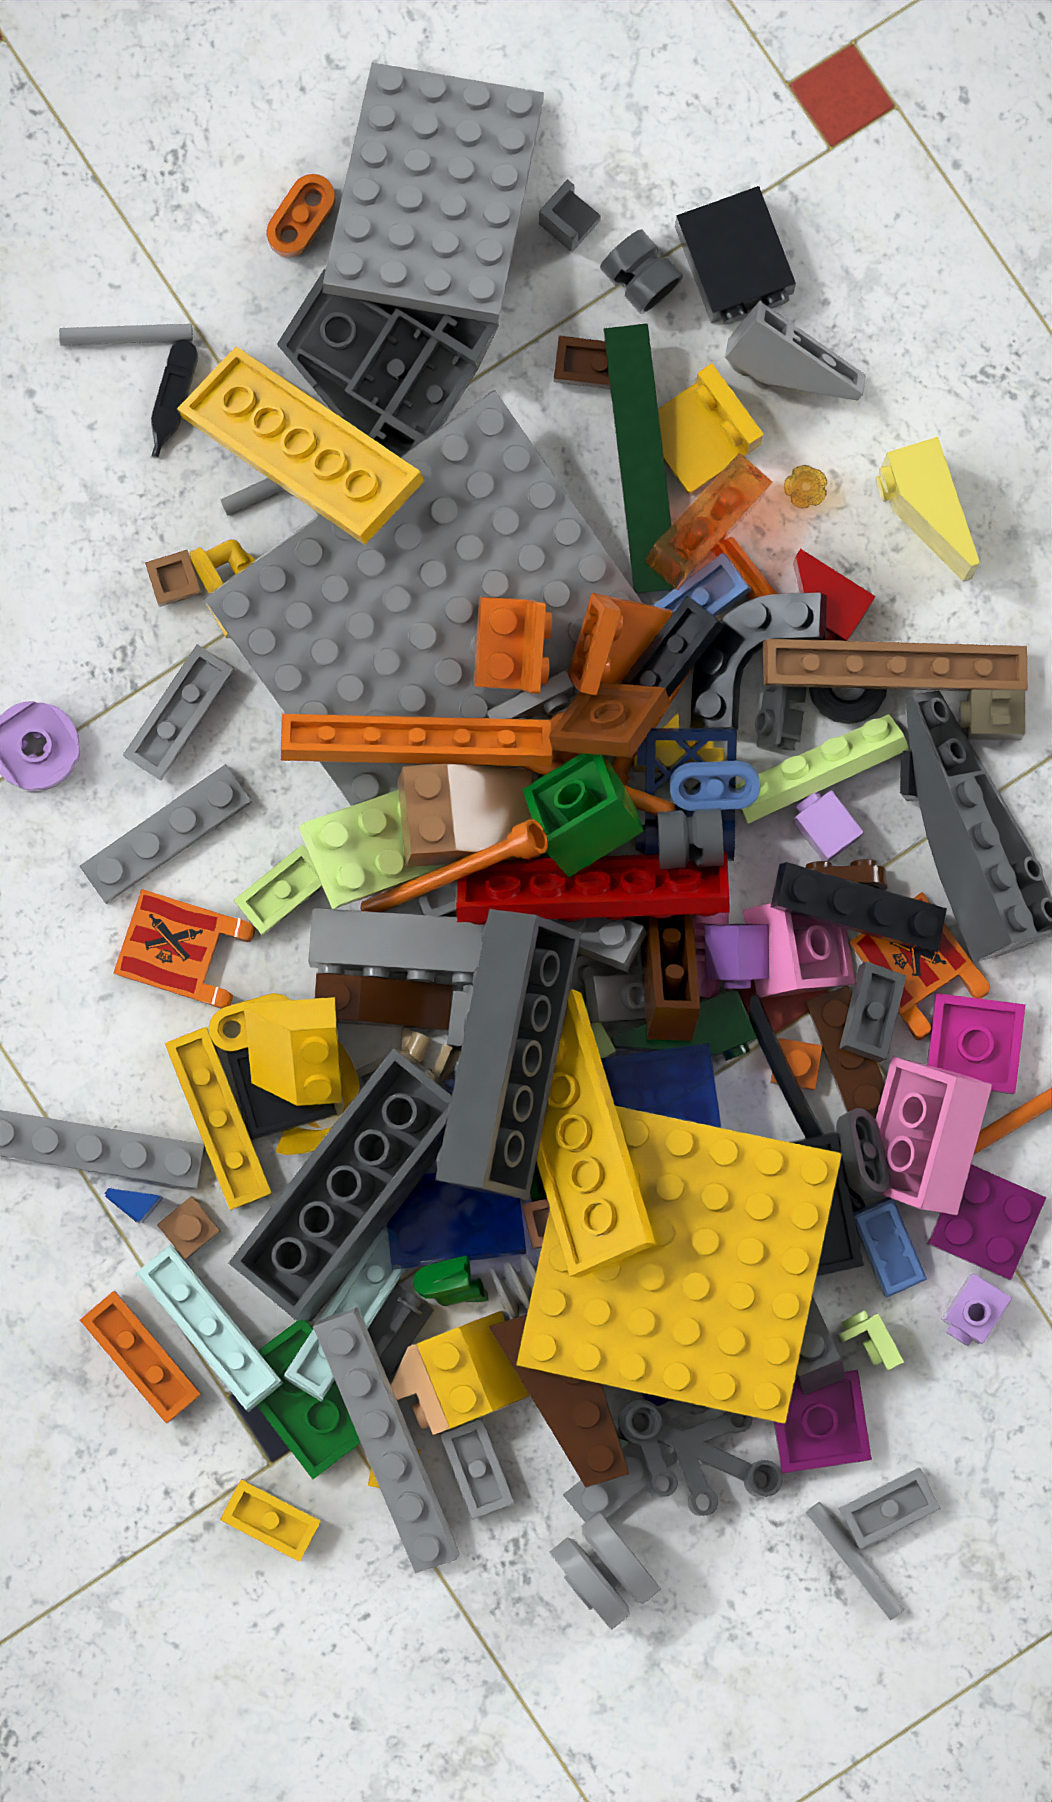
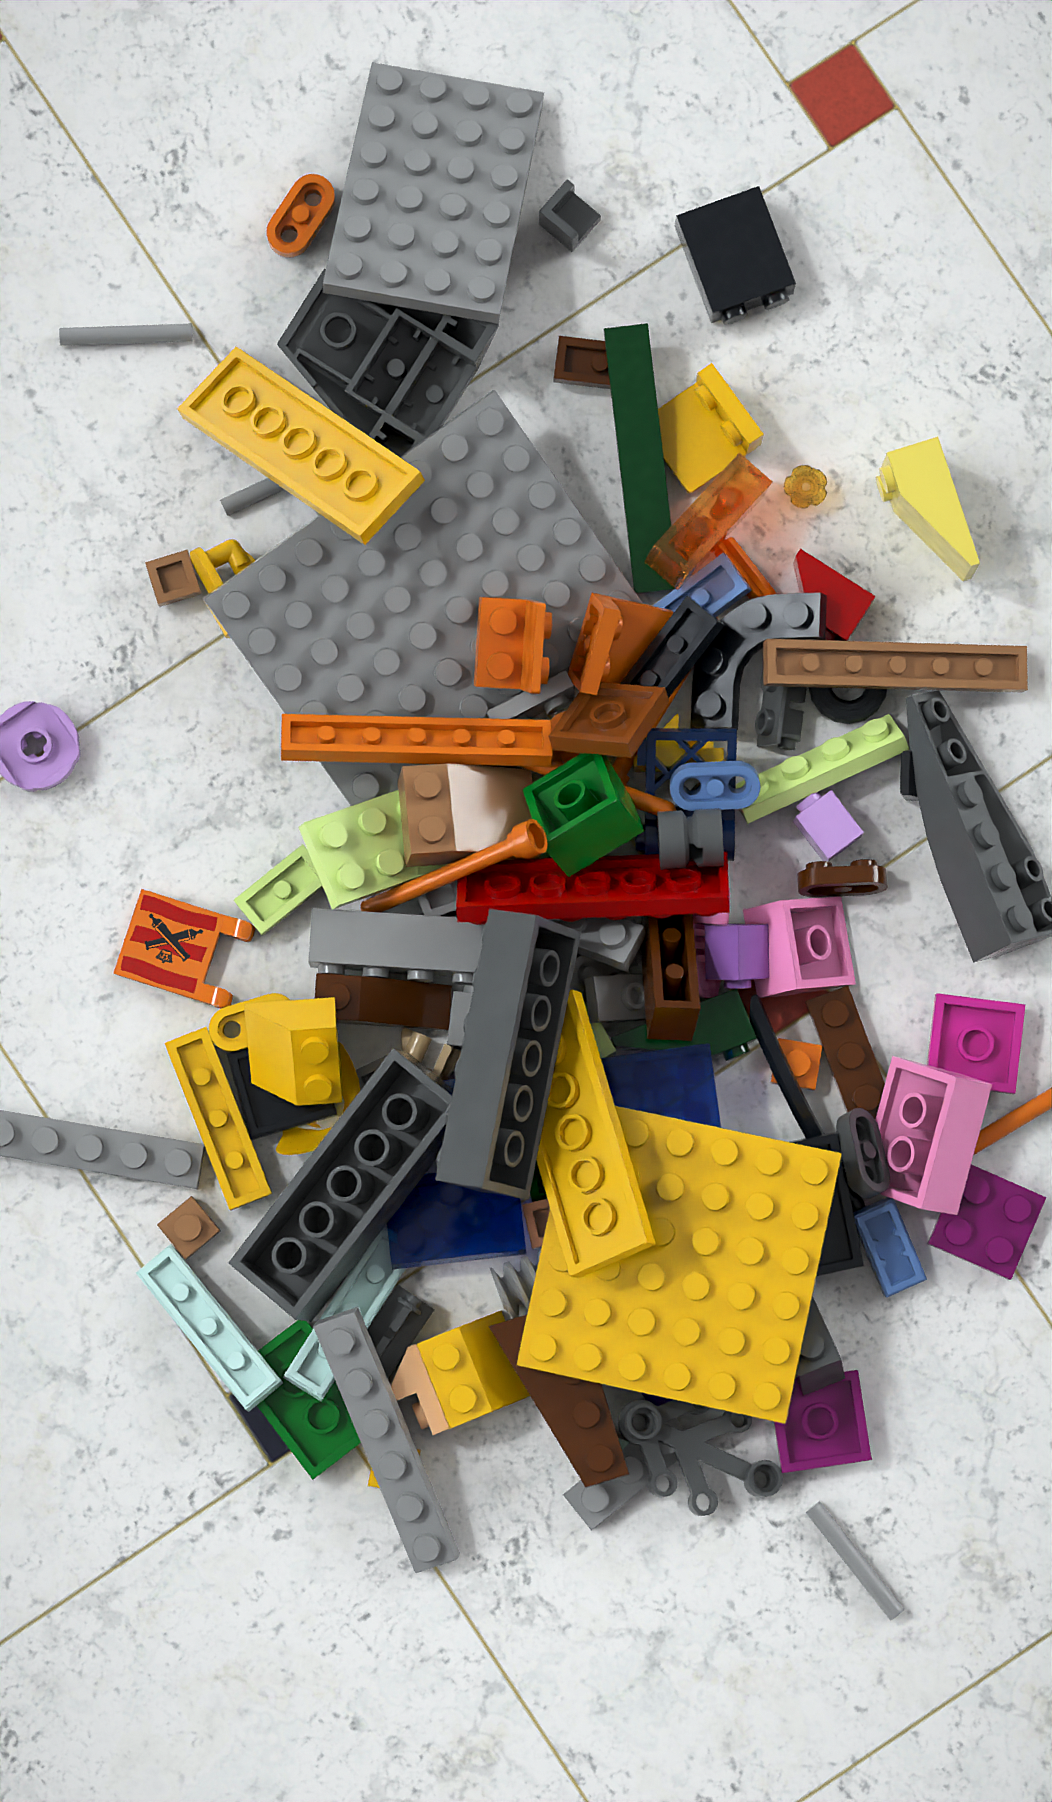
(134, 1204): blue slope -> none
(140, 1357): orange plate -> none
(165, 834): light grey plate -> none
(172, 392): black piece -> none
(179, 712): light grey plate -> none
(270, 1520): yellow plate -> none
(449, 1282): green piece -> none
(477, 1468): light grey plate -> none
(604, 1571): light grey wheel -> none
(641, 271): dark grey wheel -> none
(787, 357): light grey slope -> none
(858, 907): black plate -> none
(872, 1012): dark grey plate -> none
(879, 1345): yellowish green bracket -> none
(889, 1508): light grey plate -> none
(923, 971): orange flag -> none
(975, 1310): lavender brick -> none
(993, 714): dark tan brick -> none

